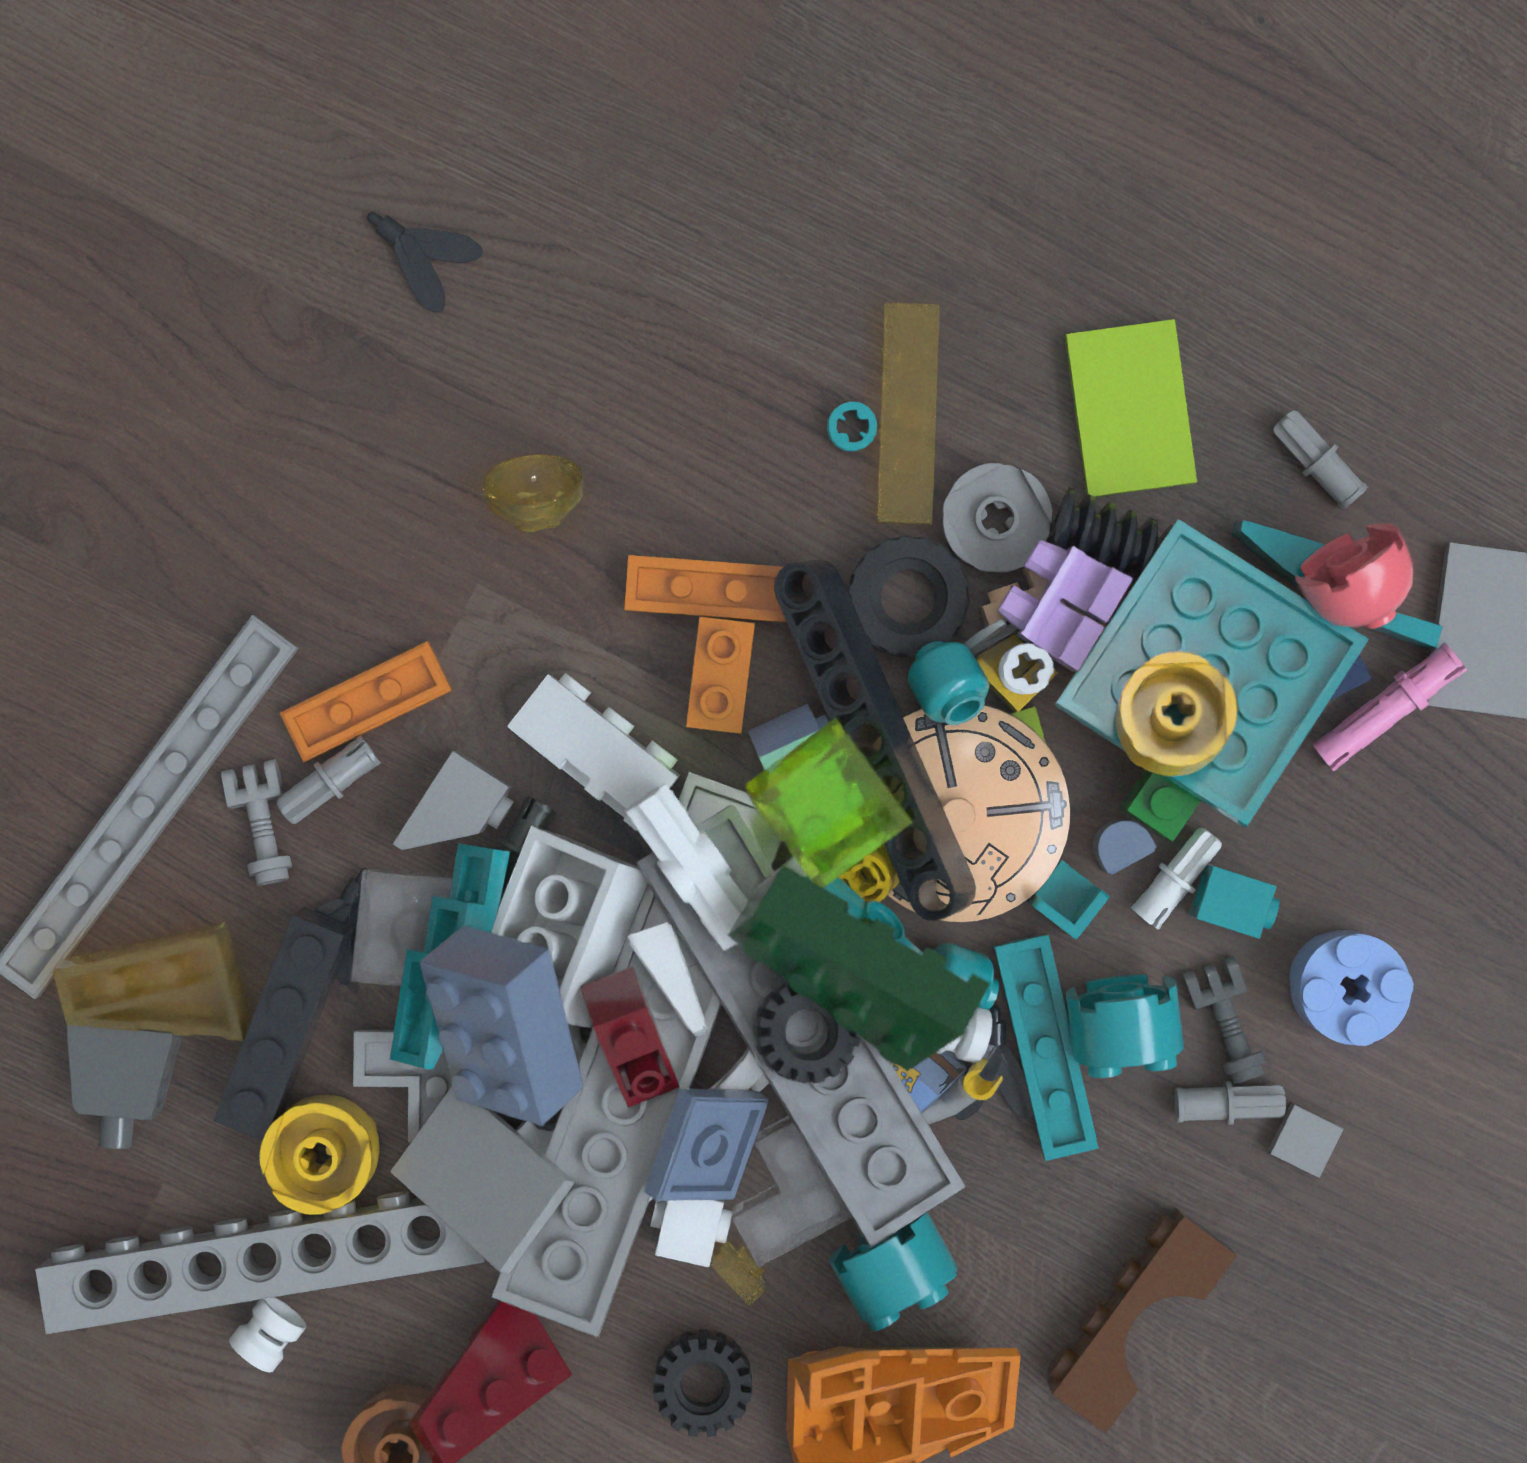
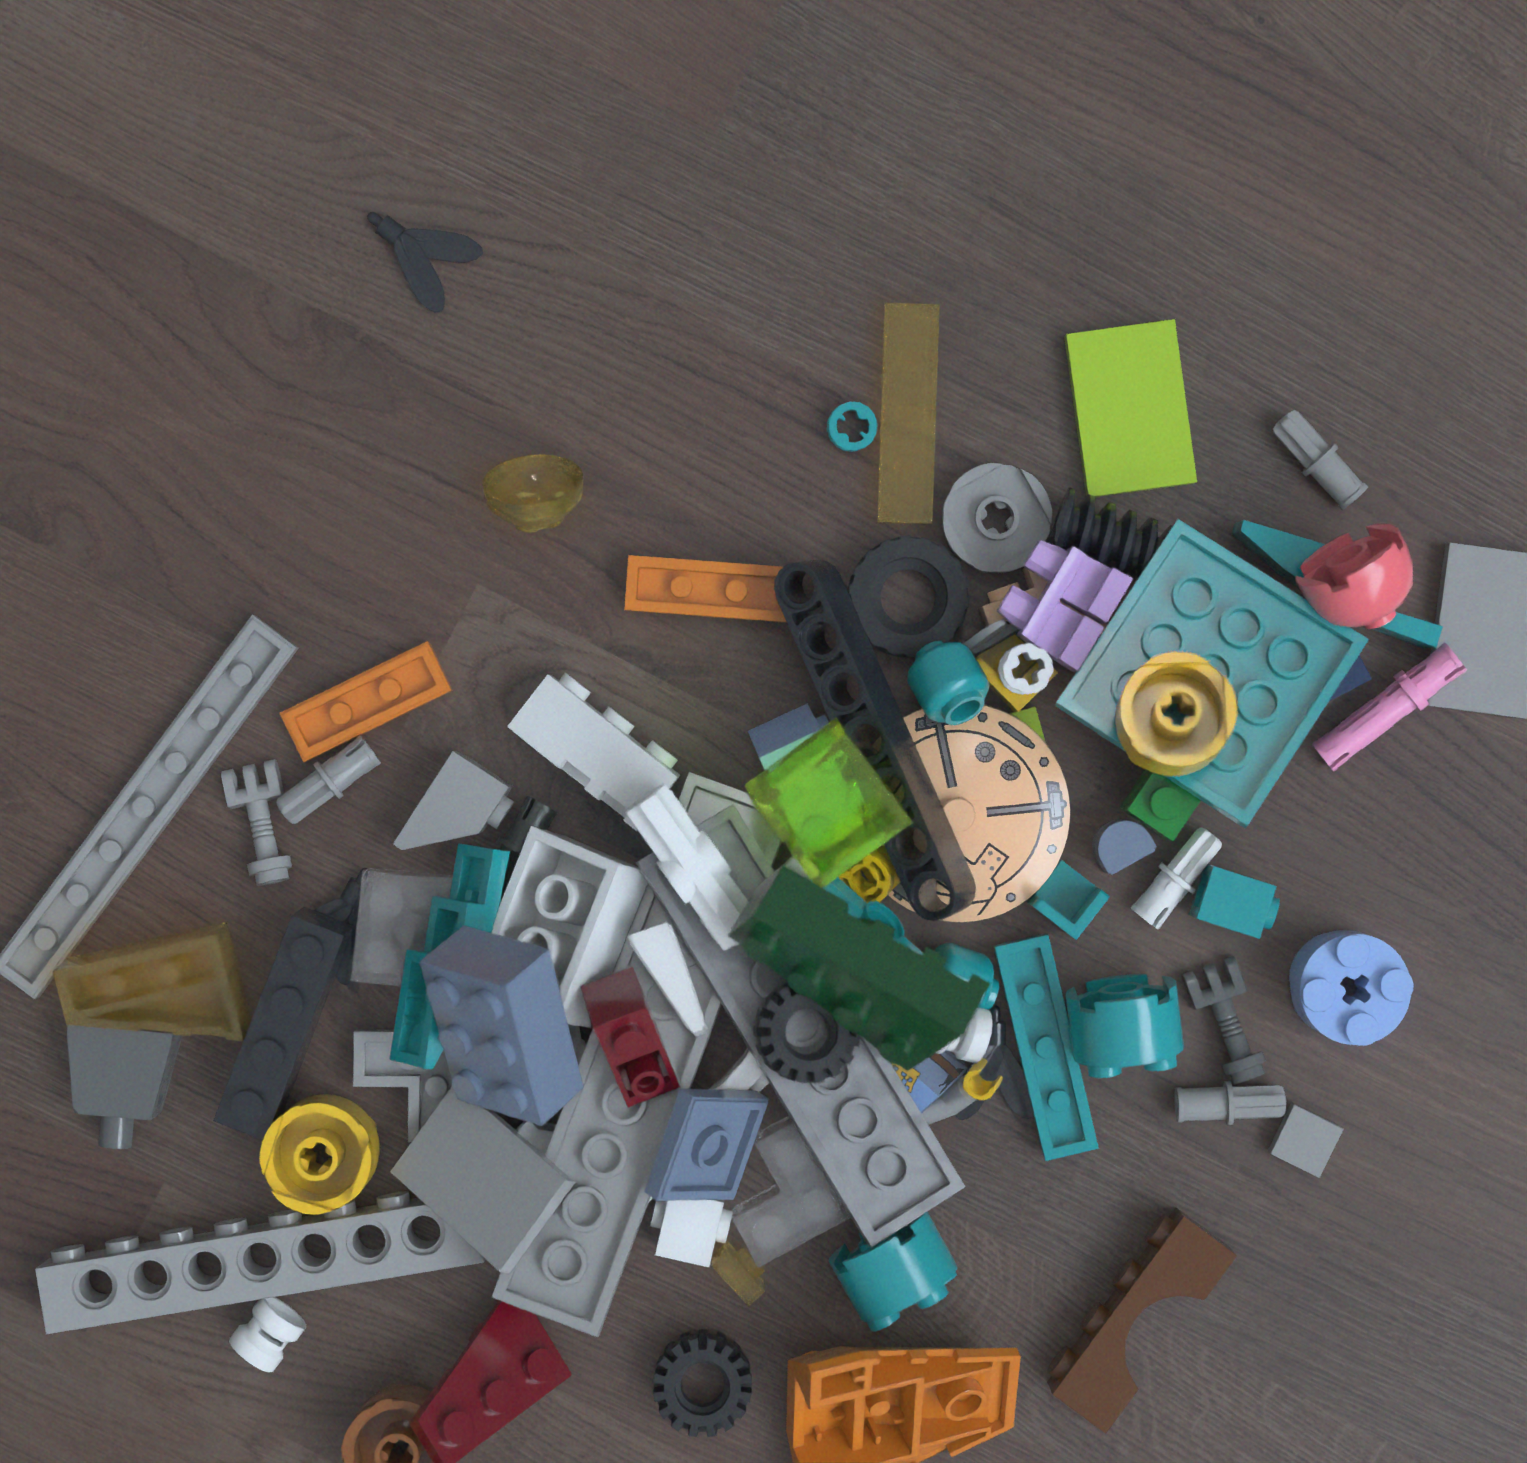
(720, 675): orange brick -> none

